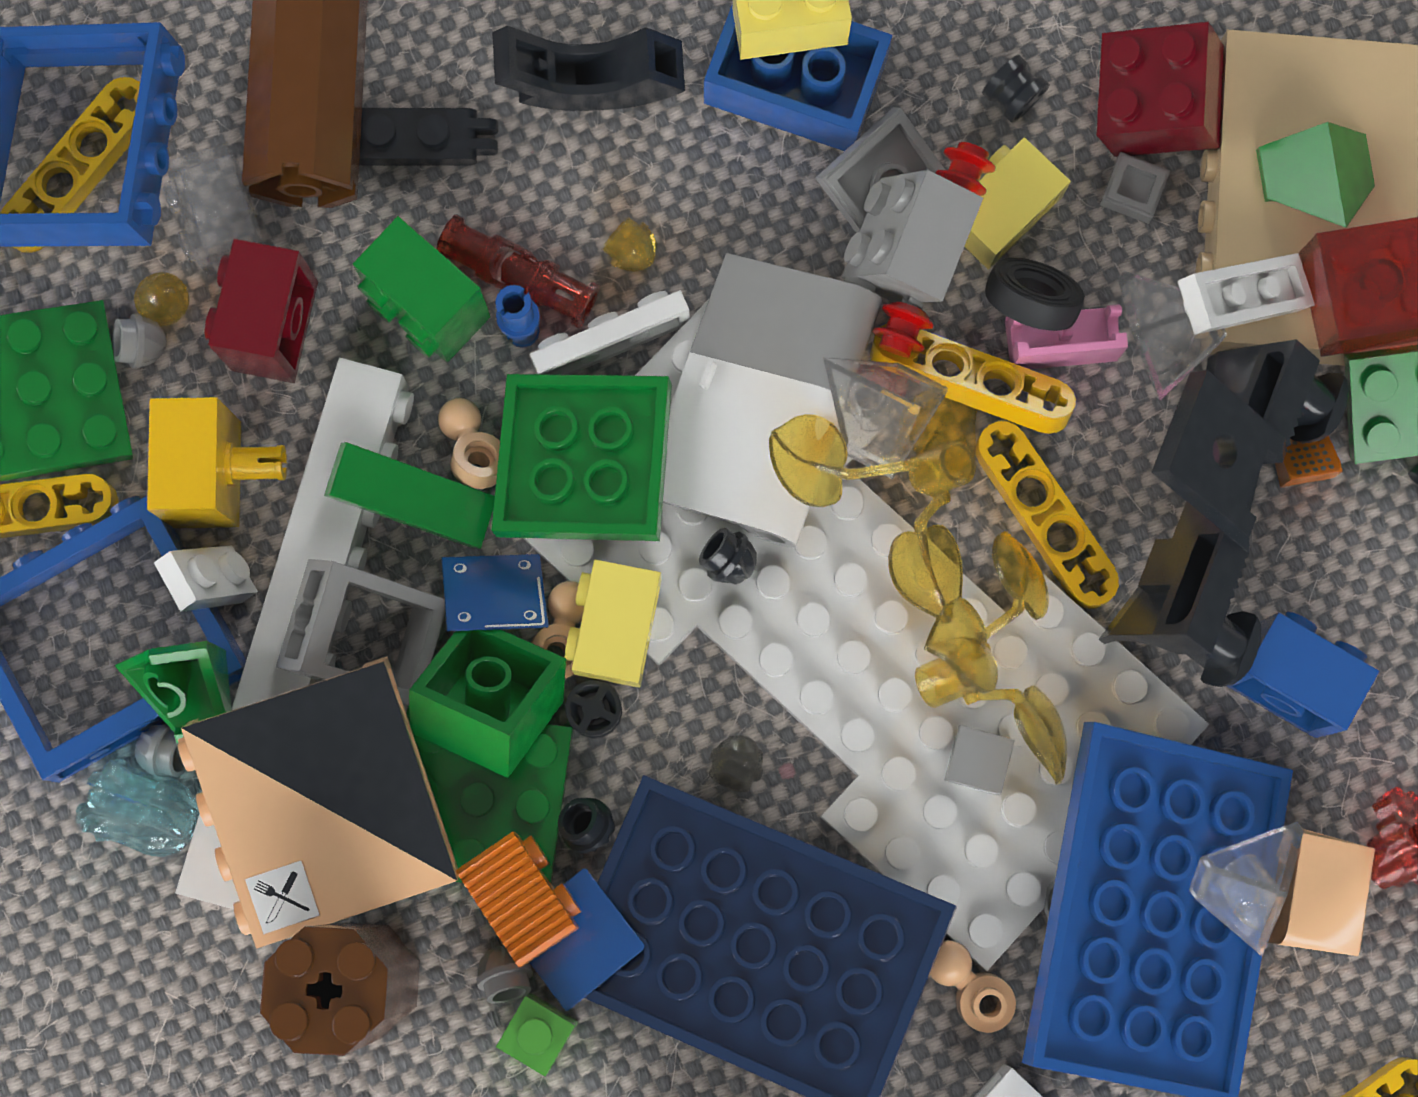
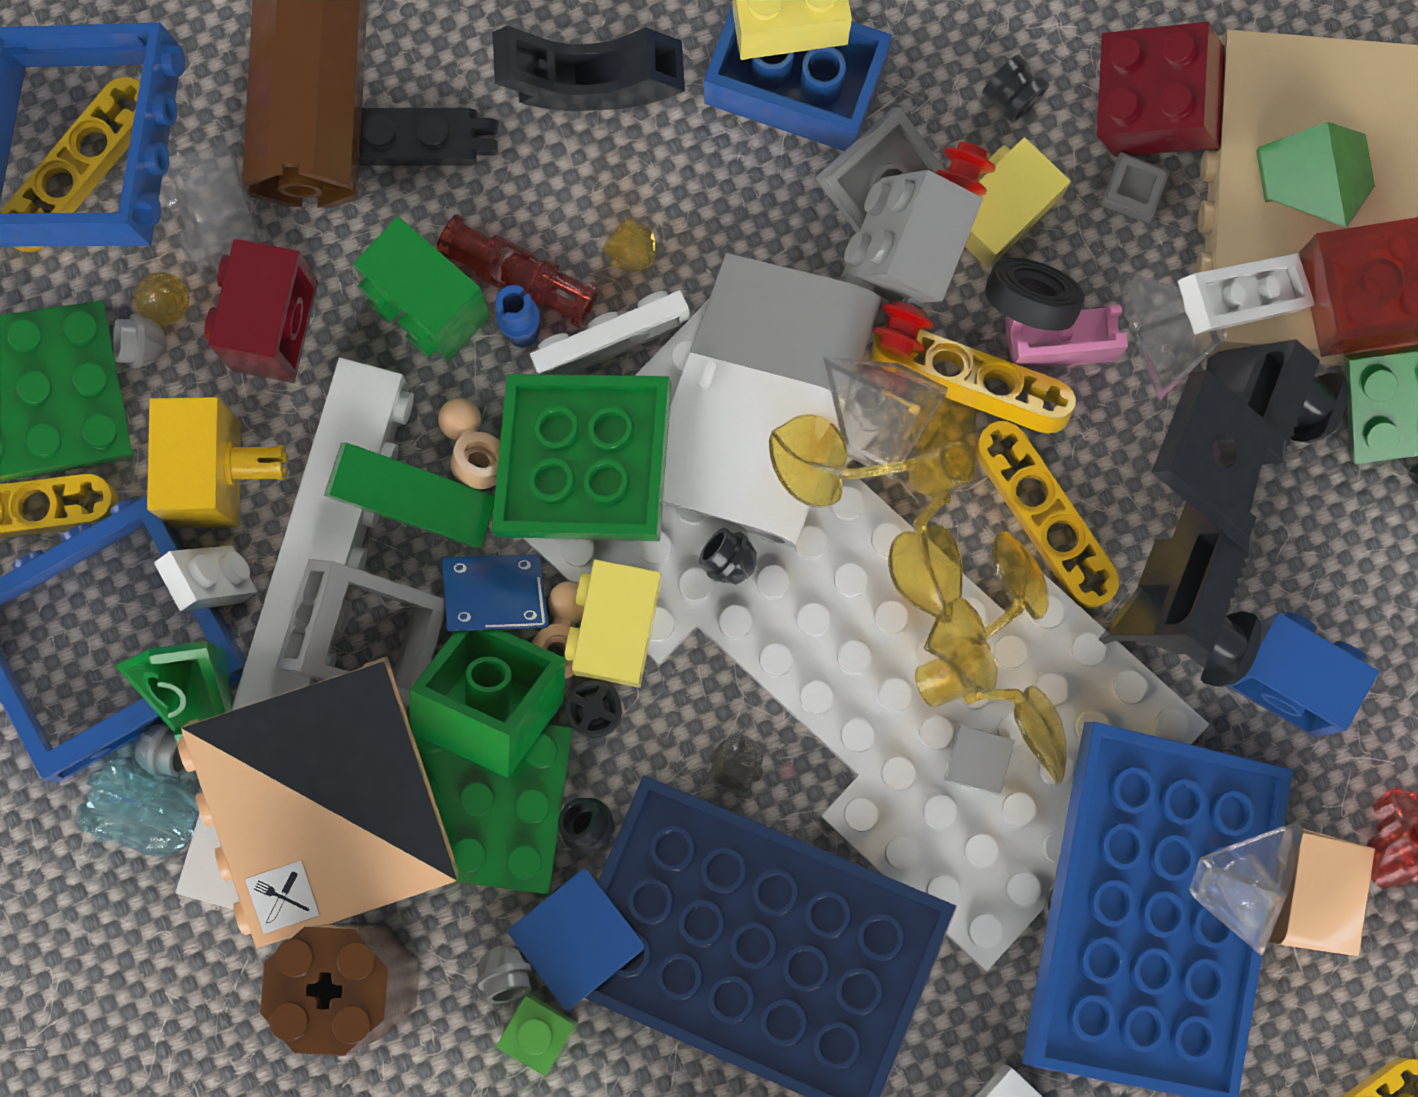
(519, 898): orange brick -> none
(954, 969): light nougat plate -> none
(1308, 463): orange slope -> none

